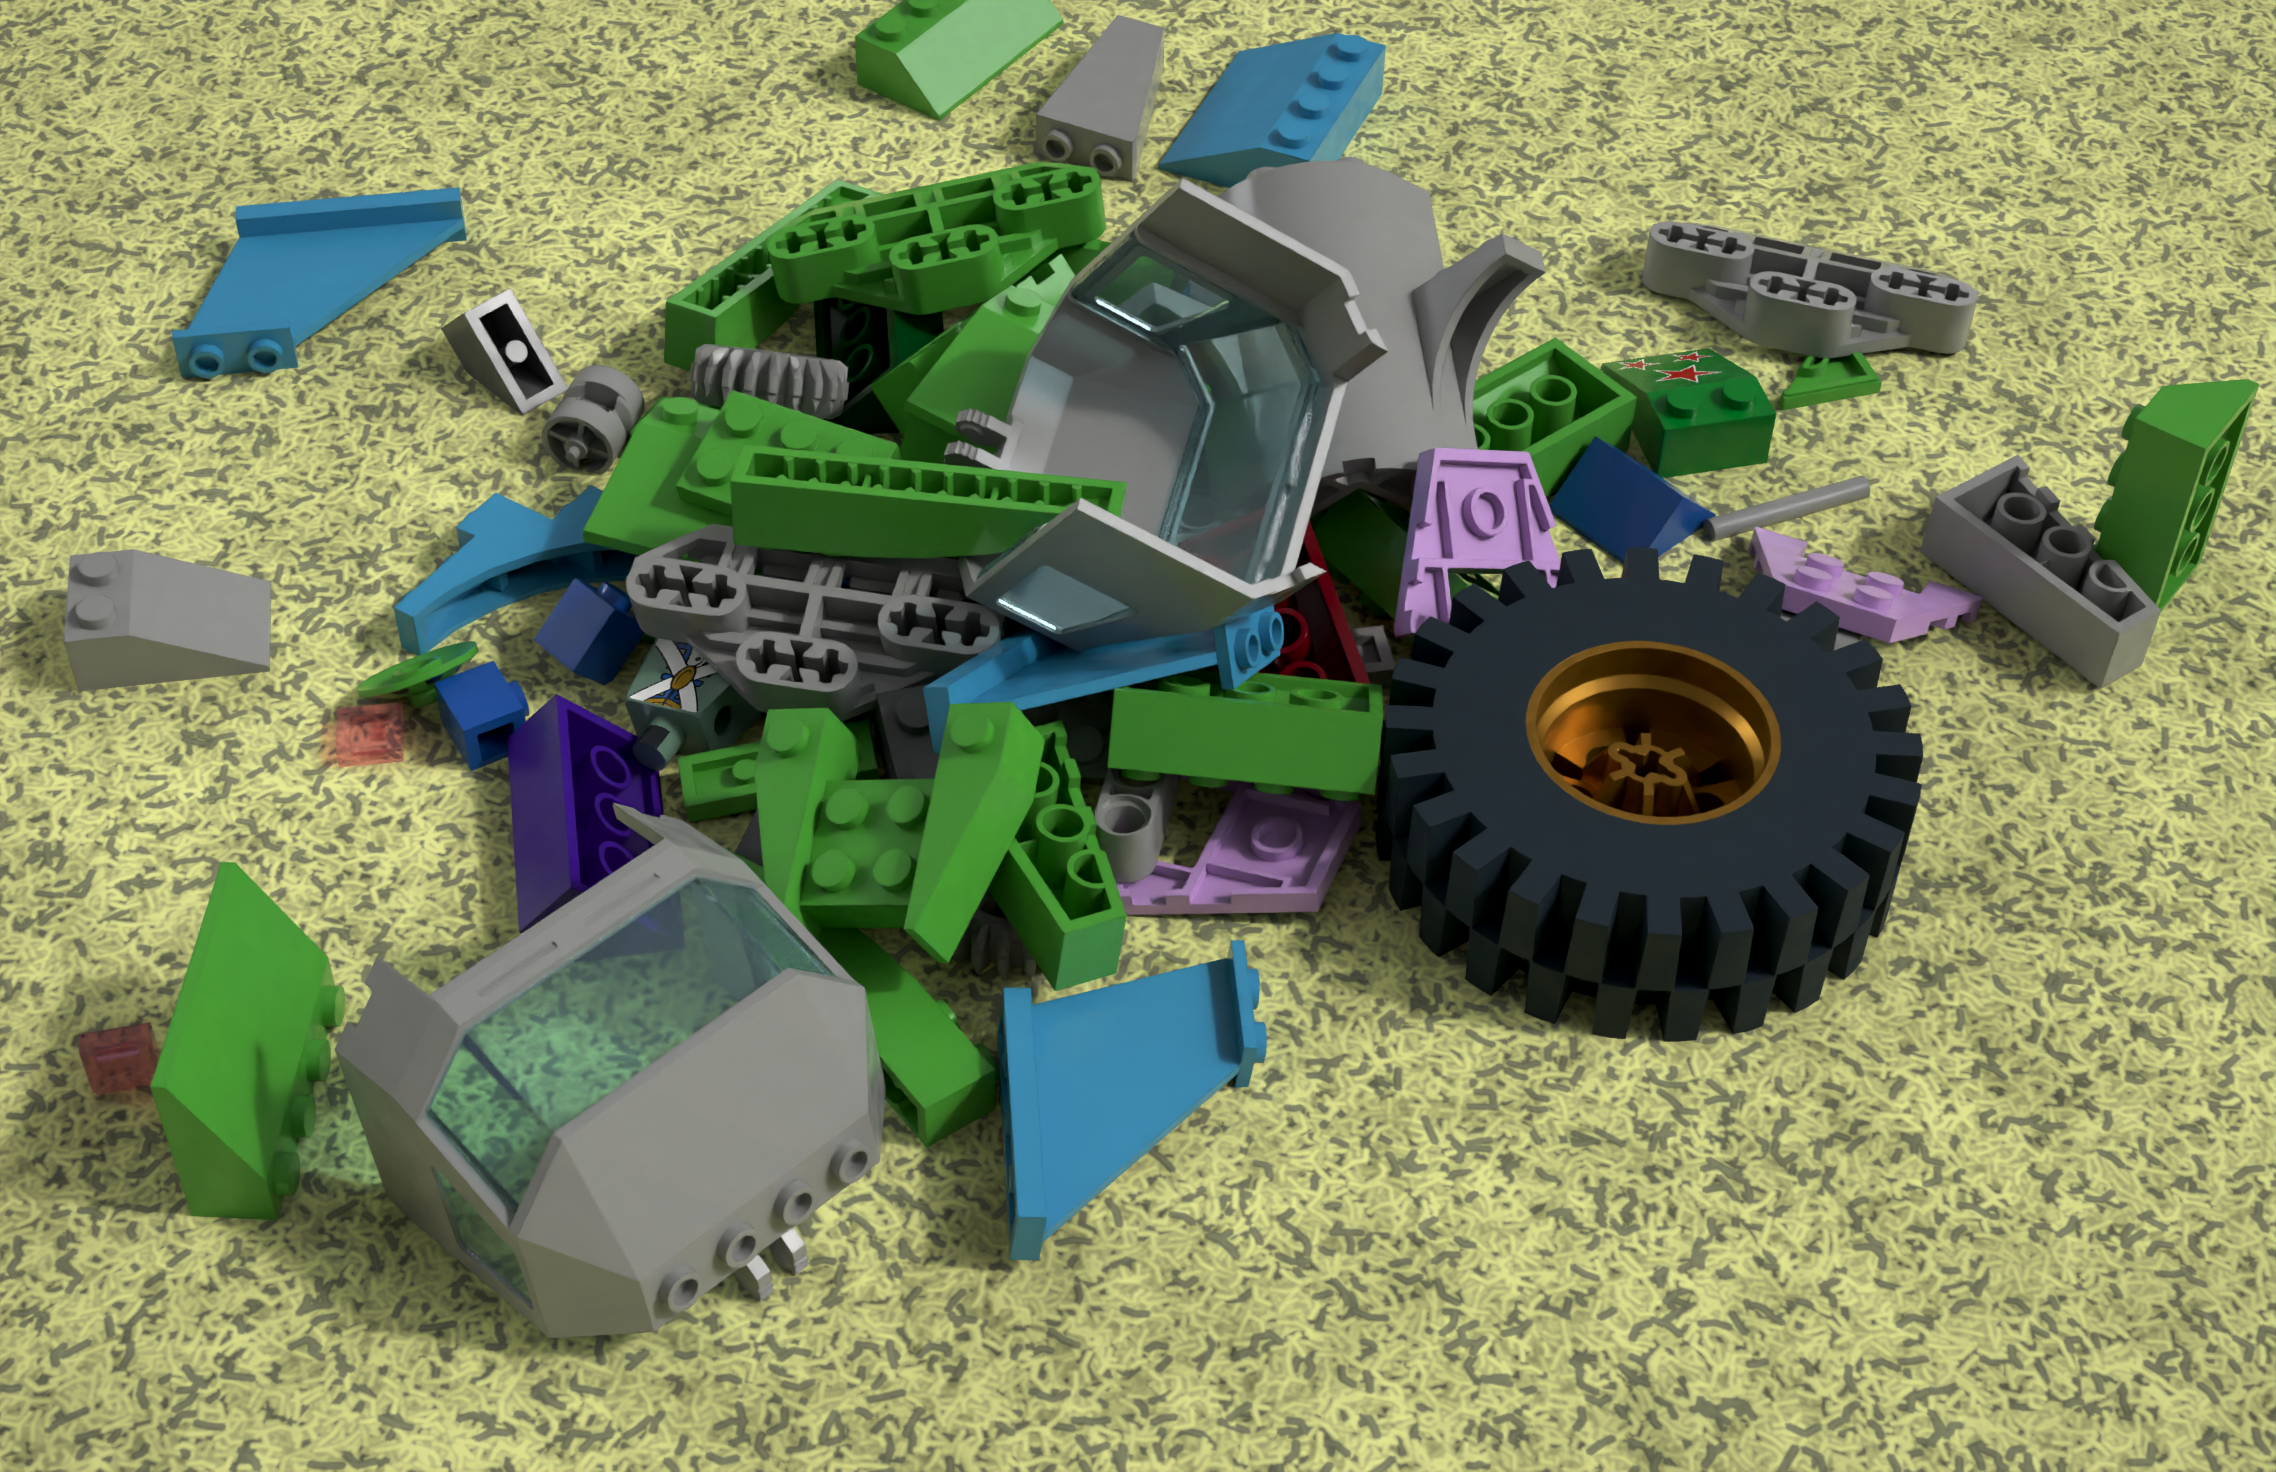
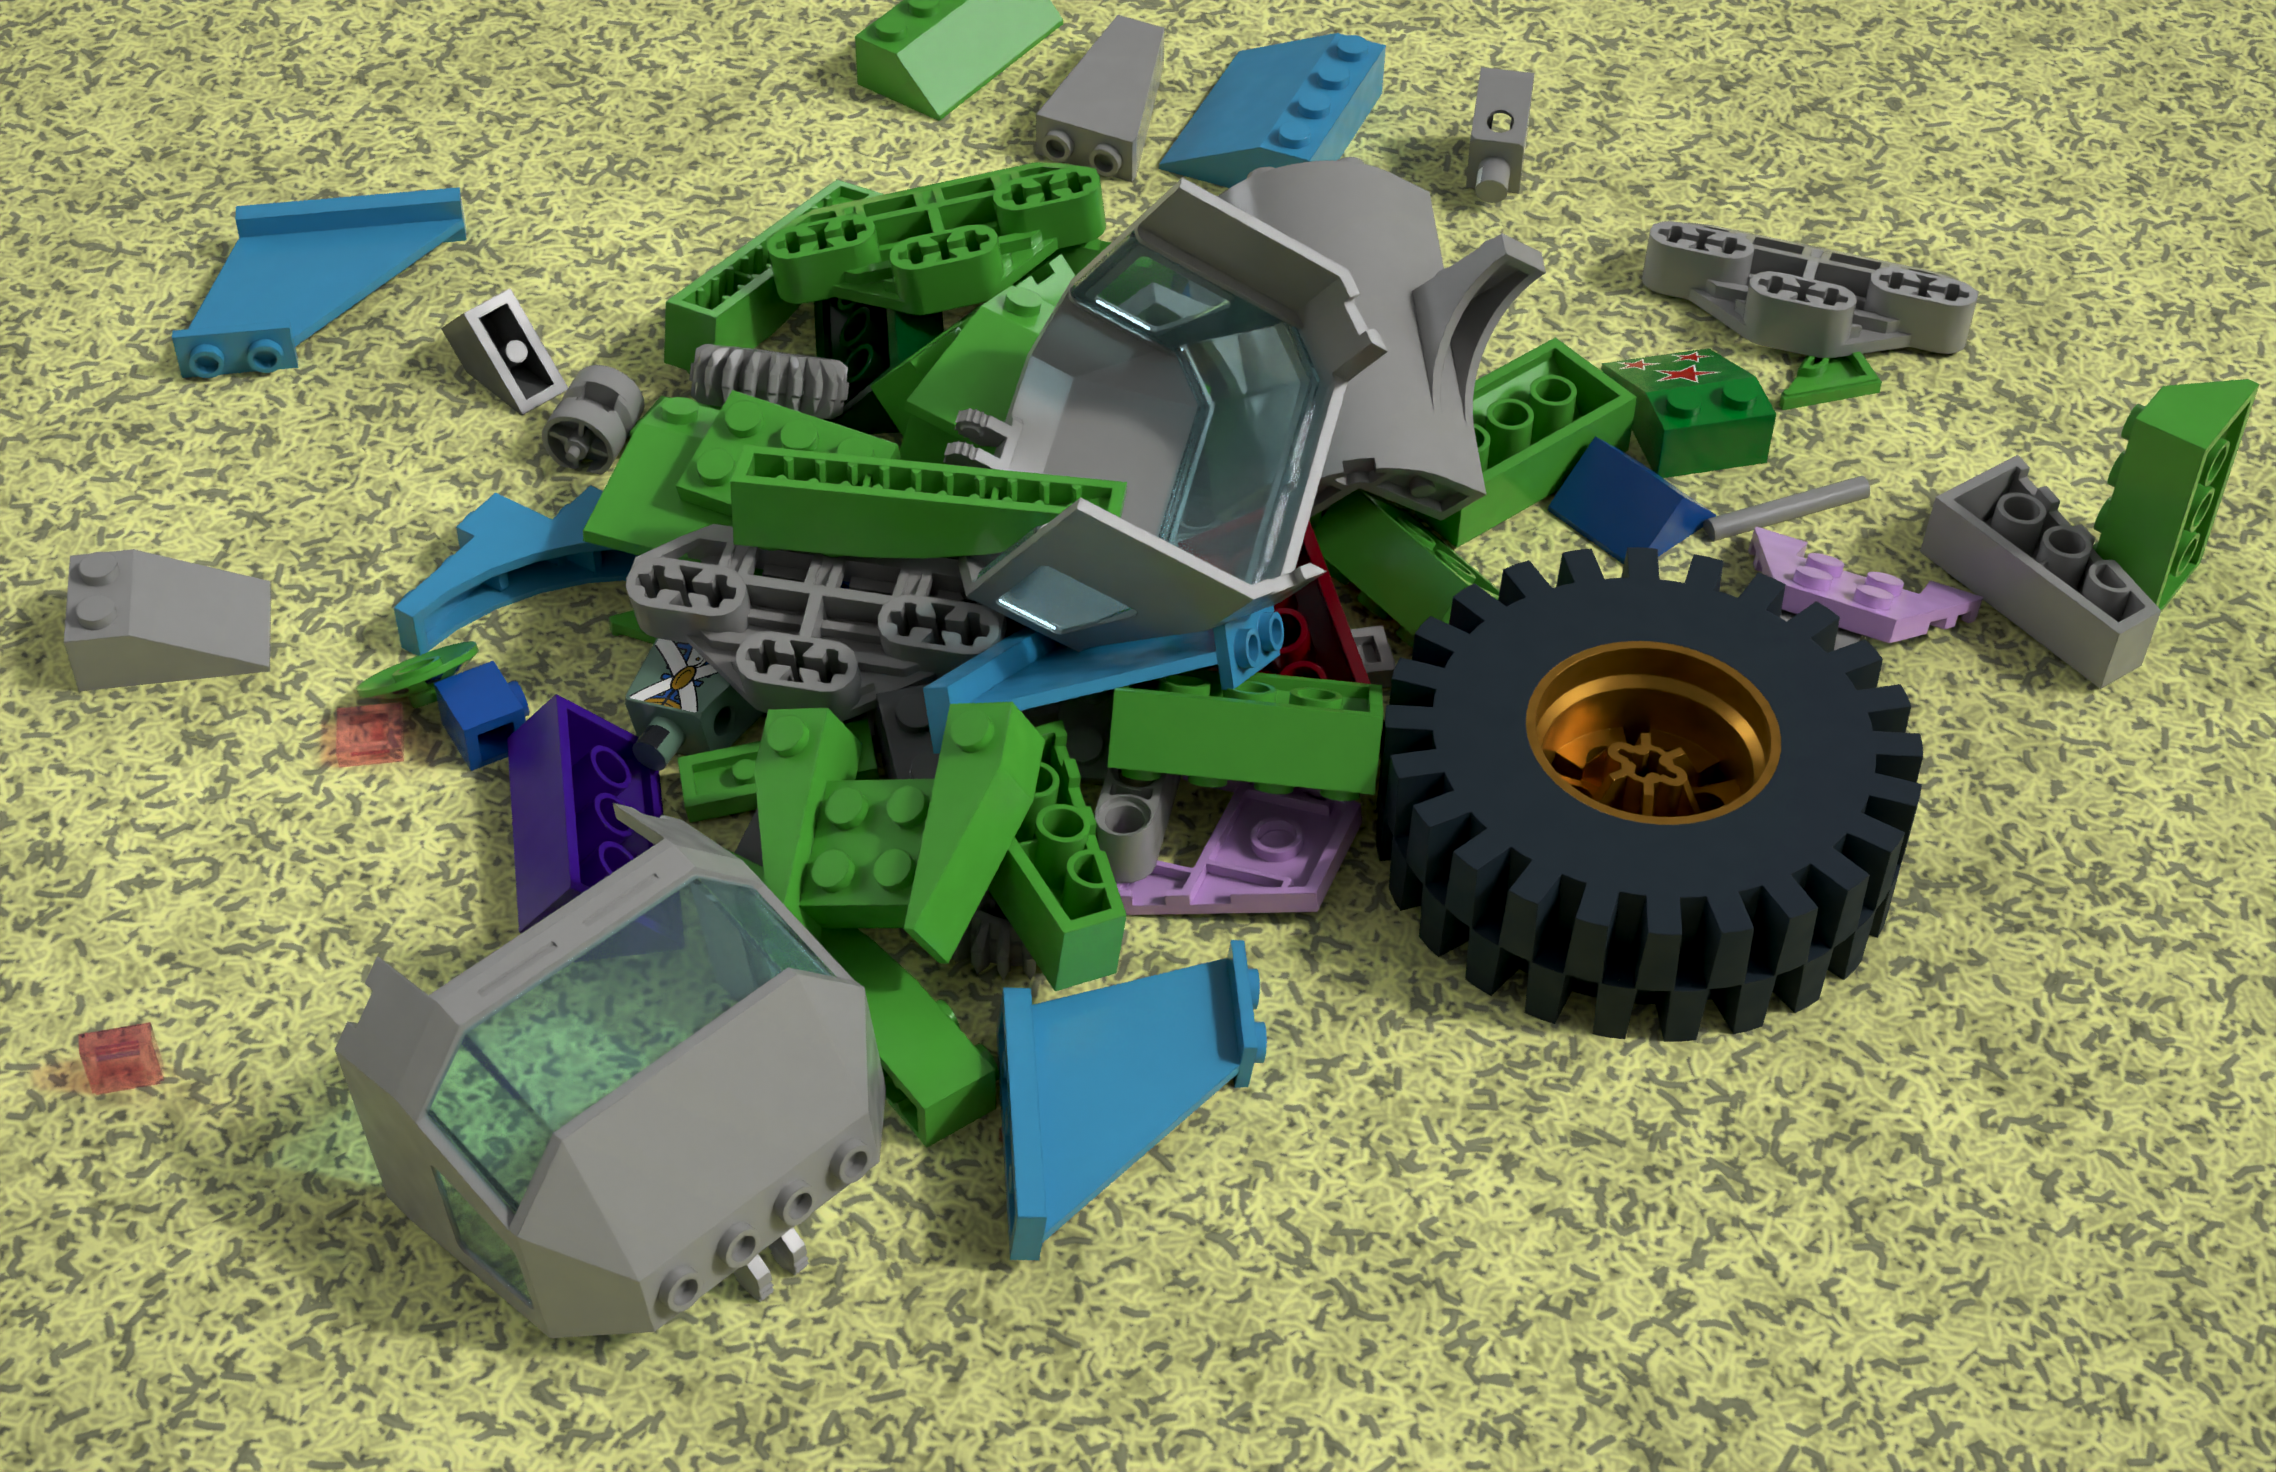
(245, 1053): bright green slope -> none
(591, 630): blue brick -> none
(1470, 517): lavender wing -> none
(1497, 157): none -> light grey torso

